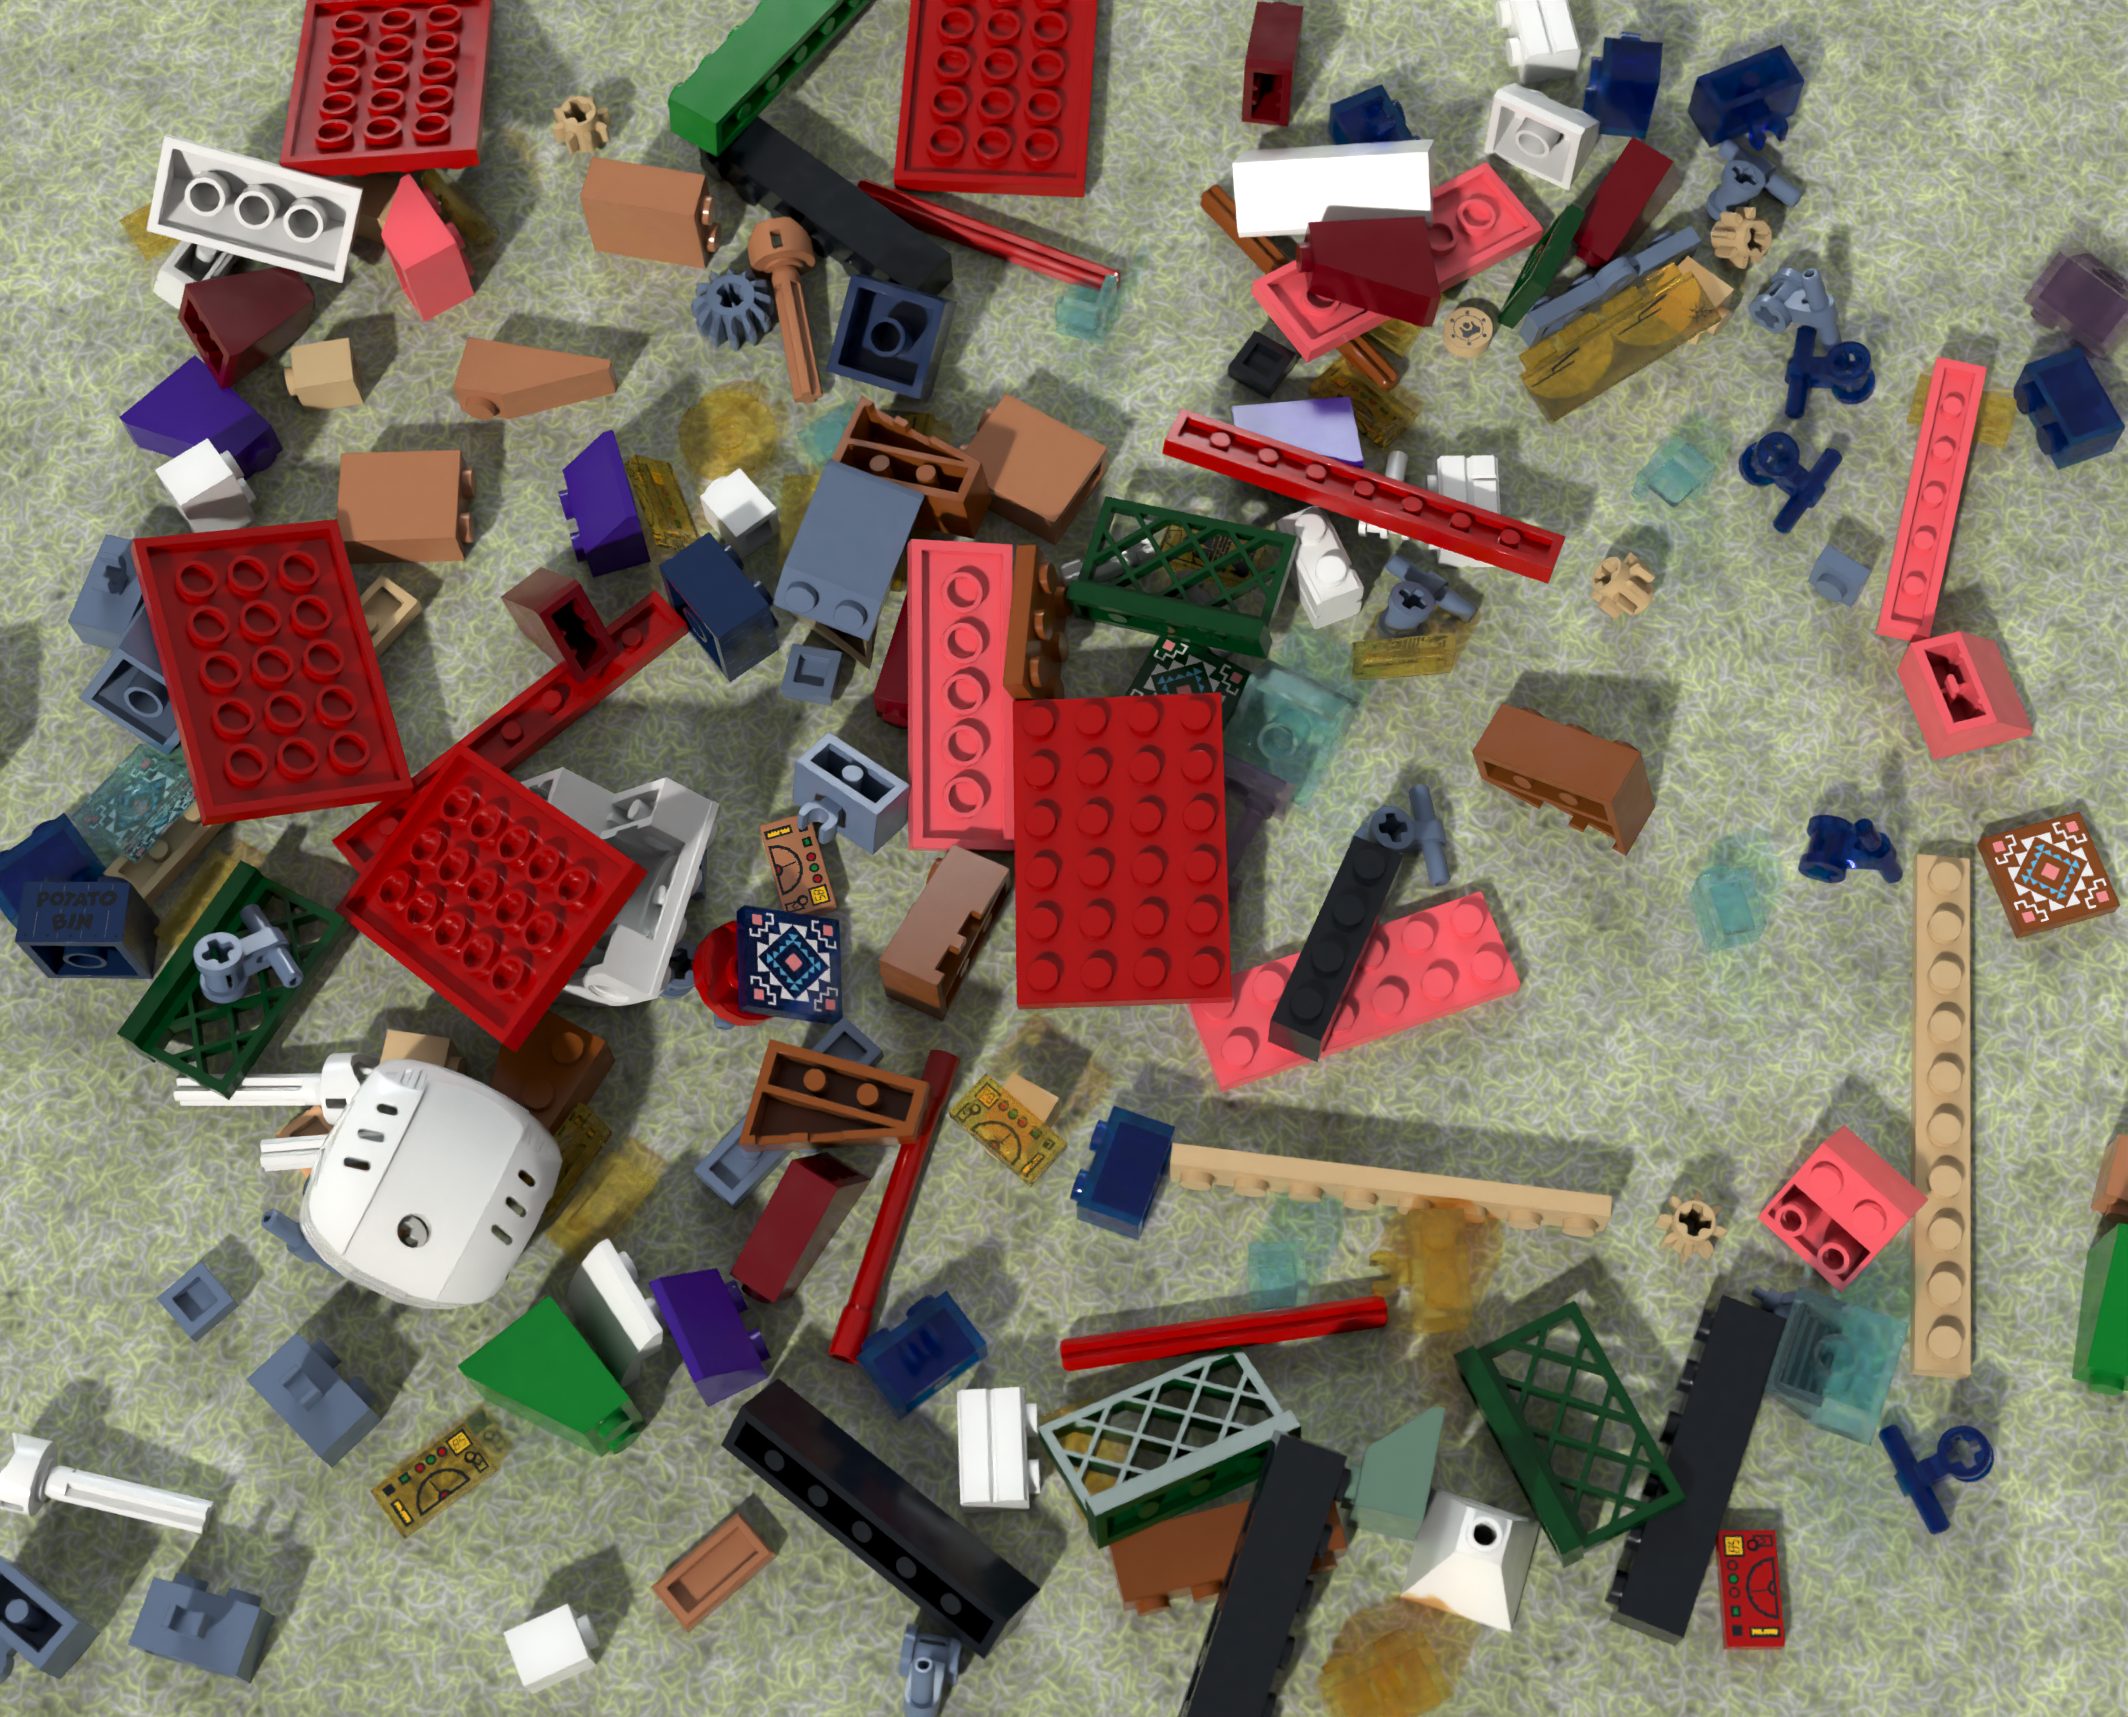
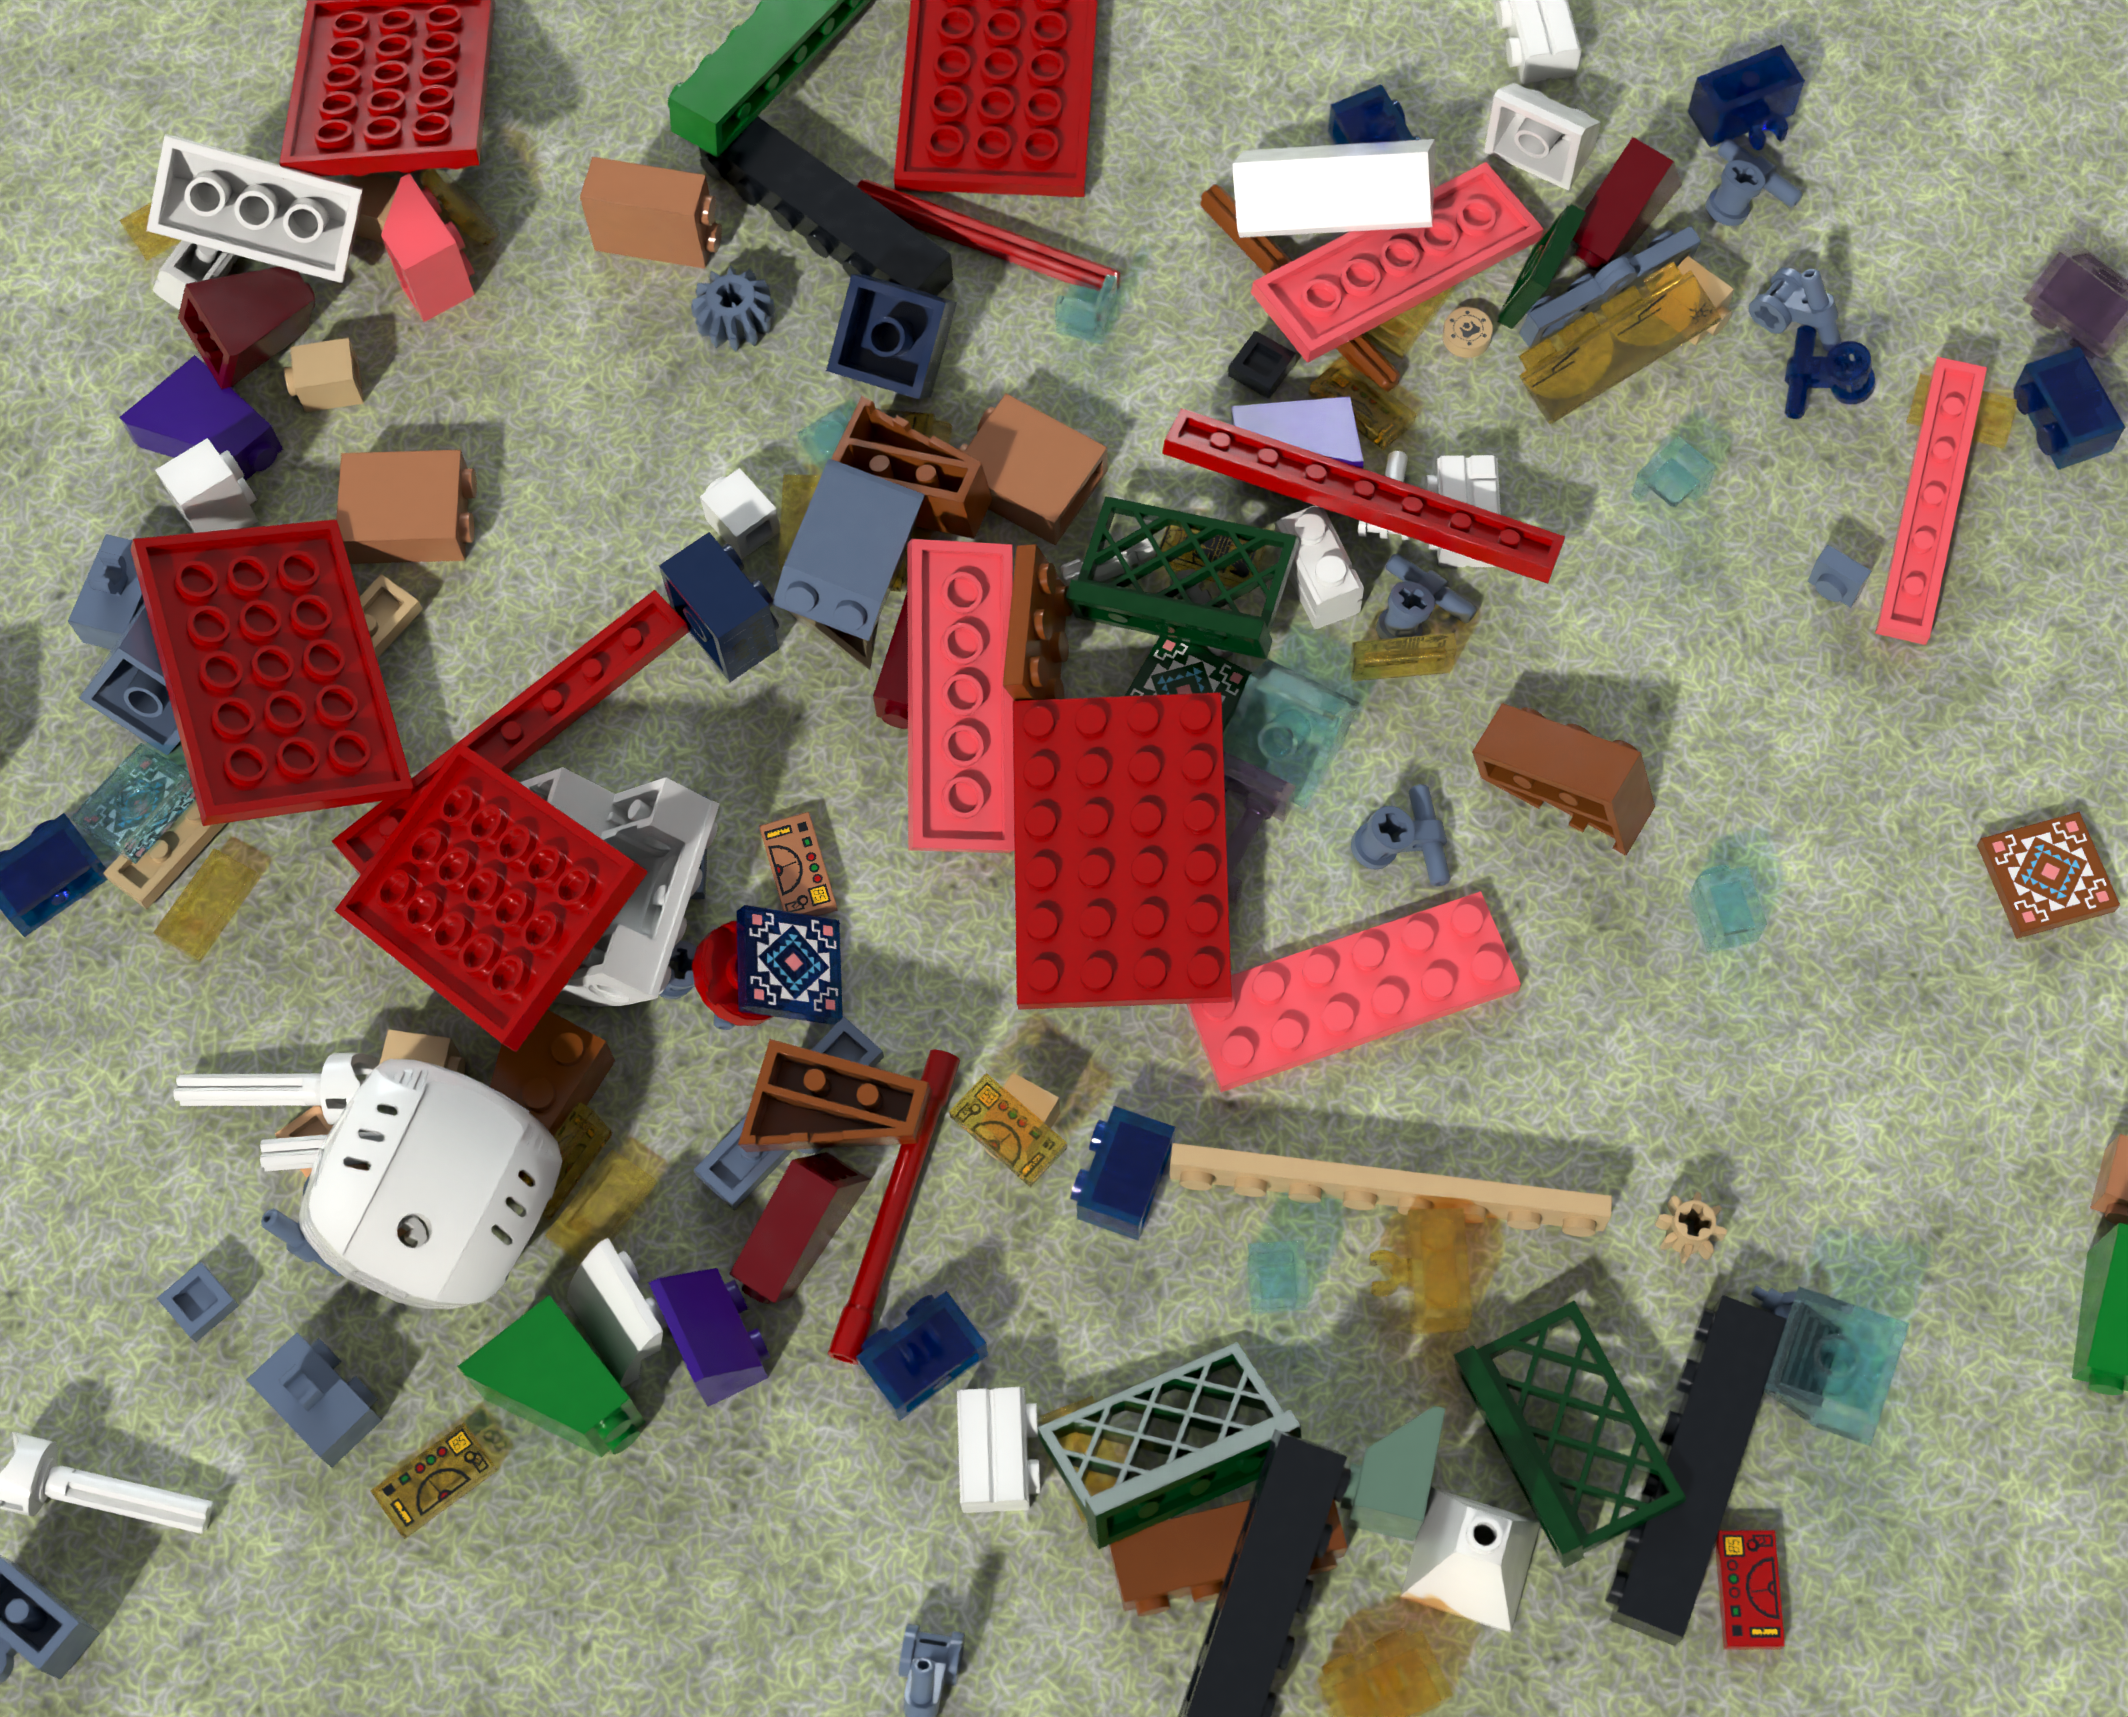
(87, 928): dark blue brick -> none
(174, 995): dark green fence -> none
(201, 1627): sand blue brick -> none
(244, 957): sand blue piece -> none
(524, 380): nougat slope -> none
(552, 1647): white brick -> none
(561, 622): dark red slope -> none
(581, 124): tan gear -> none
(603, 508): dark purple slope -> none
(662, 502): clear yellow tile -> none
(713, 1572): nougat tile -> none
(730, 446): clear yellow tile -> none
(784, 266): nougat piece -> none
(812, 674): sand blue plate -> none
(848, 795): sand blue brick -> none
(880, 1517): black brick -> none
(944, 931): dark orange wedge -> none
(1223, 1331): red axle -> none
(1271, 63): dark red slope -> none
(1335, 948): black brick -> none
(1373, 266): dark red slope -> none
(1622, 585): tan gear -> none
(1623, 85): clear blue brick -> none
(1741, 237): tan gear -> none
(1785, 472): clear blue piece -> none
(1842, 1208): coral slope -> none
(1843, 846): clear blue piece -> none
(1917, 1477): clear blue piece -> none
(1941, 1118): tan plate -> none
(1961, 694): coral slope -> none

